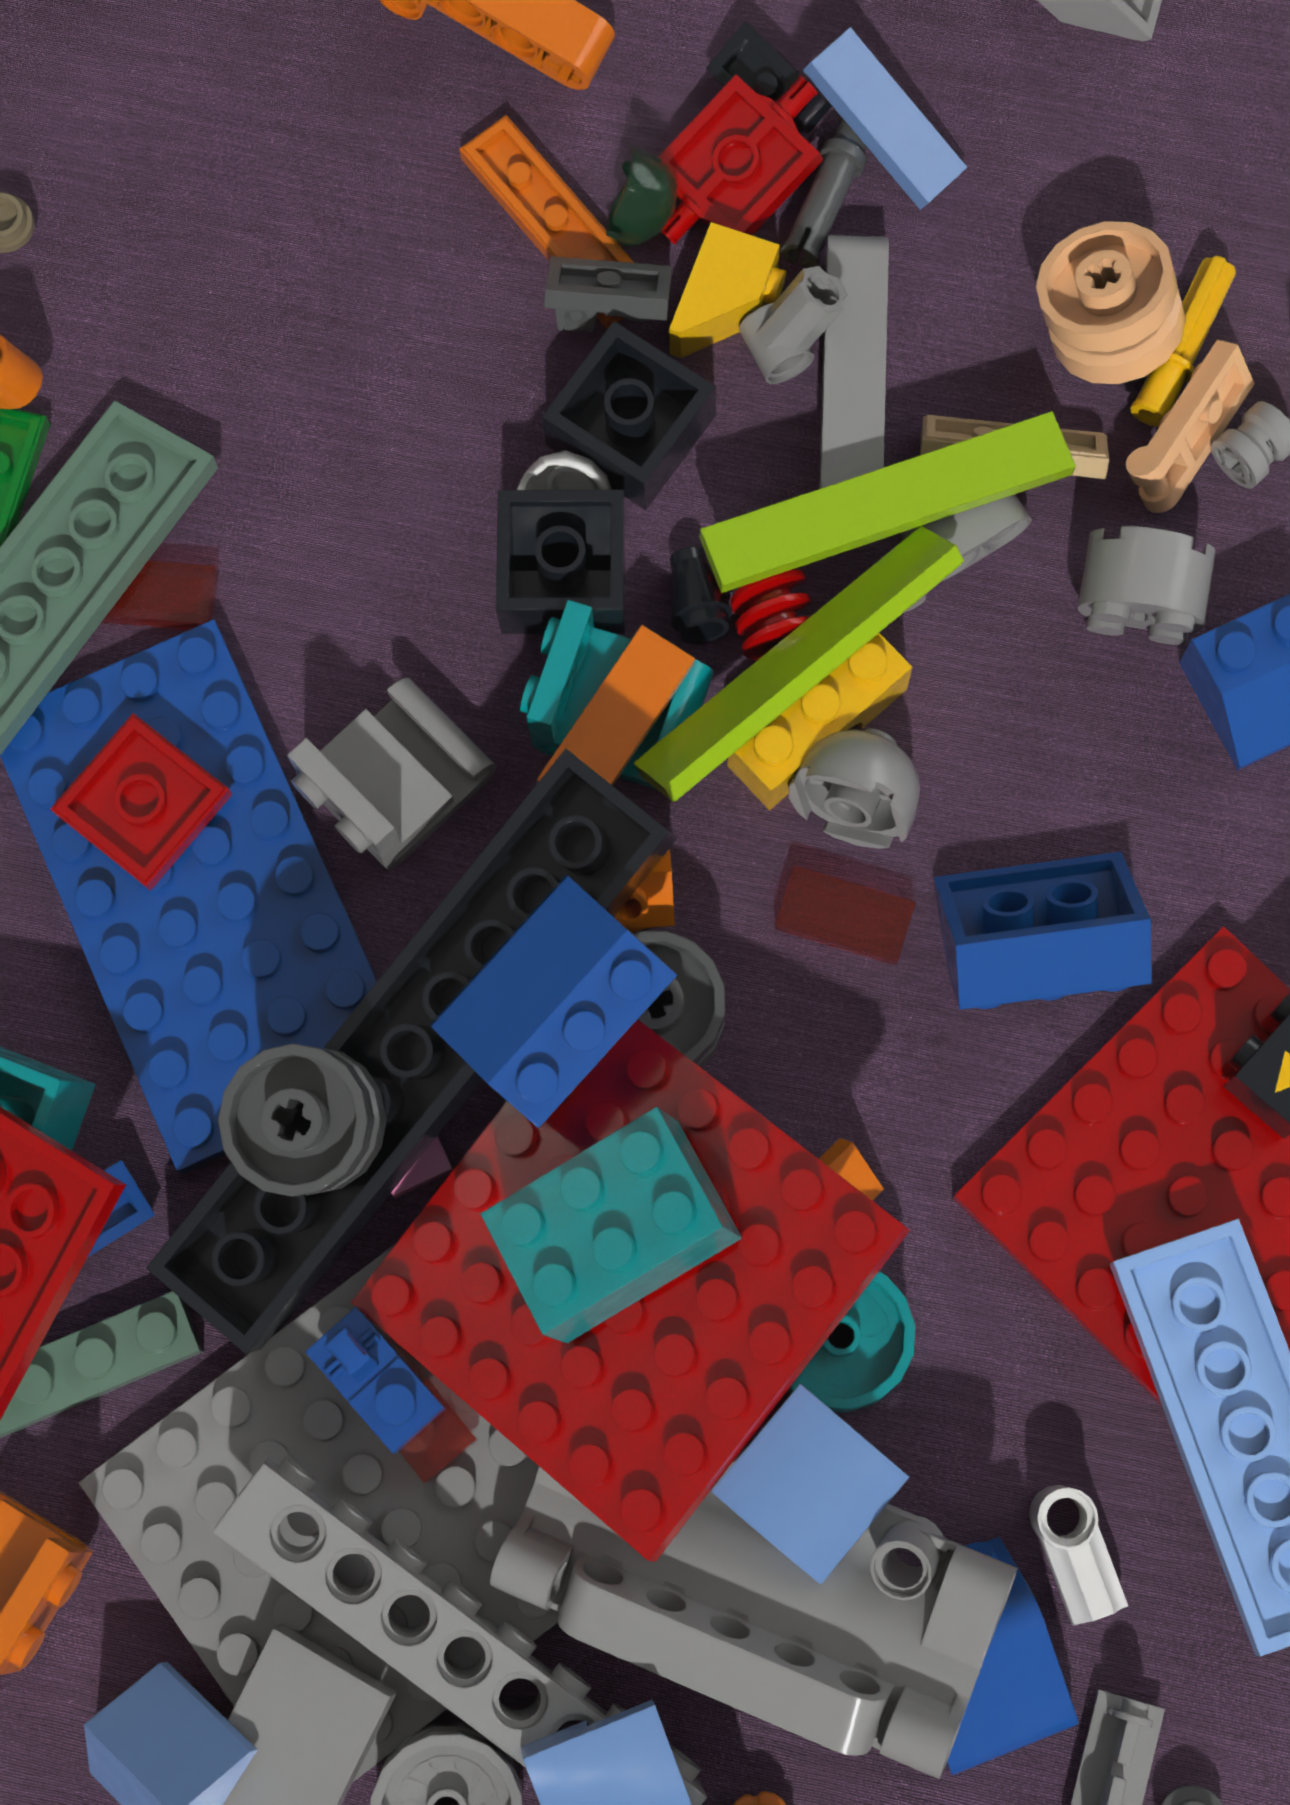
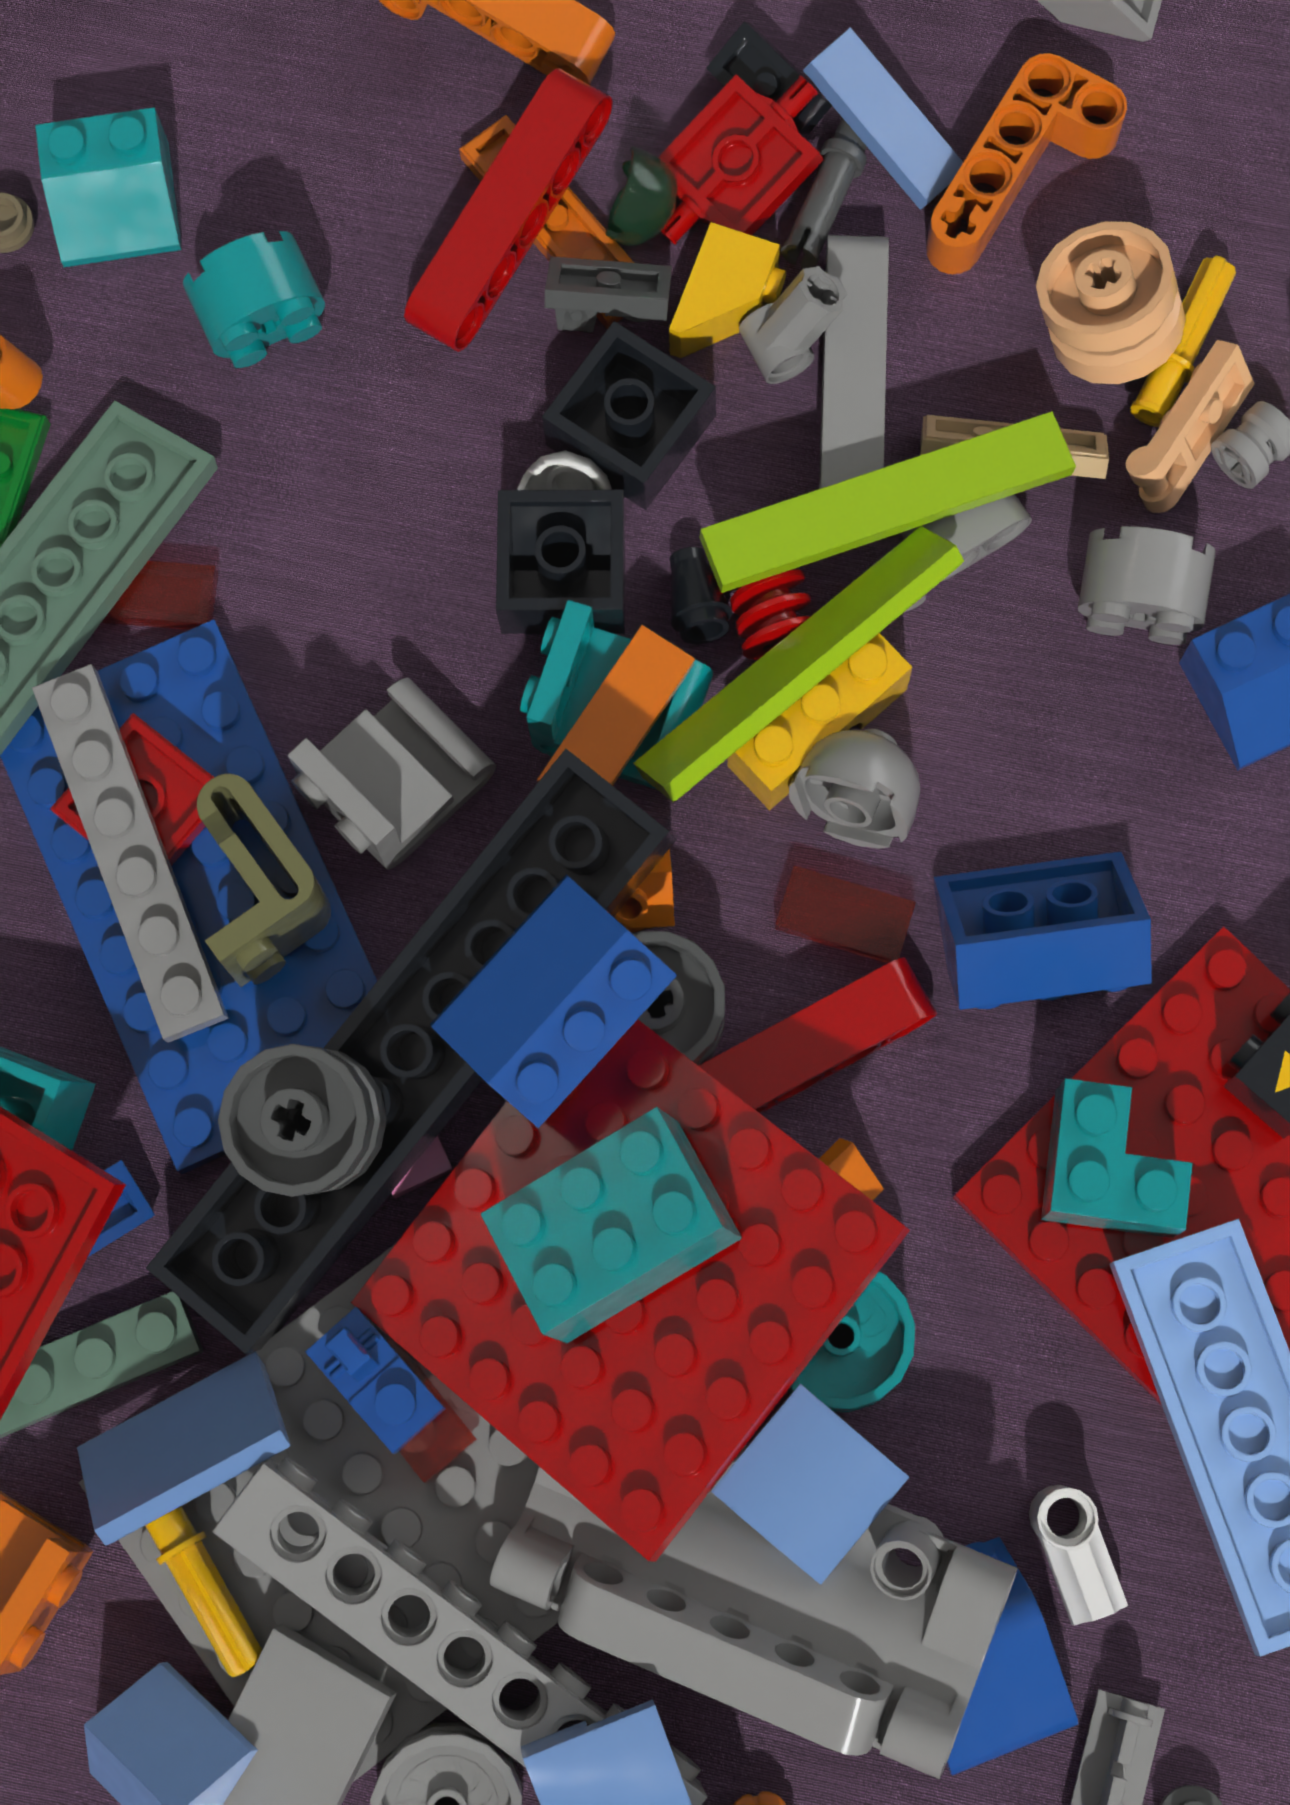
(109, 186): none -> teal slope
(130, 854): none -> light grey plate
(181, 1448): none -> medium blue tile
(205, 1591): none -> yellow axle
(255, 297): none -> teal brick
(262, 936): none -> olive piece
(508, 209): none -> red beam
(824, 1037): none -> red beam
(1008, 166): none -> orange beam
(1094, 1179): none -> teal brick

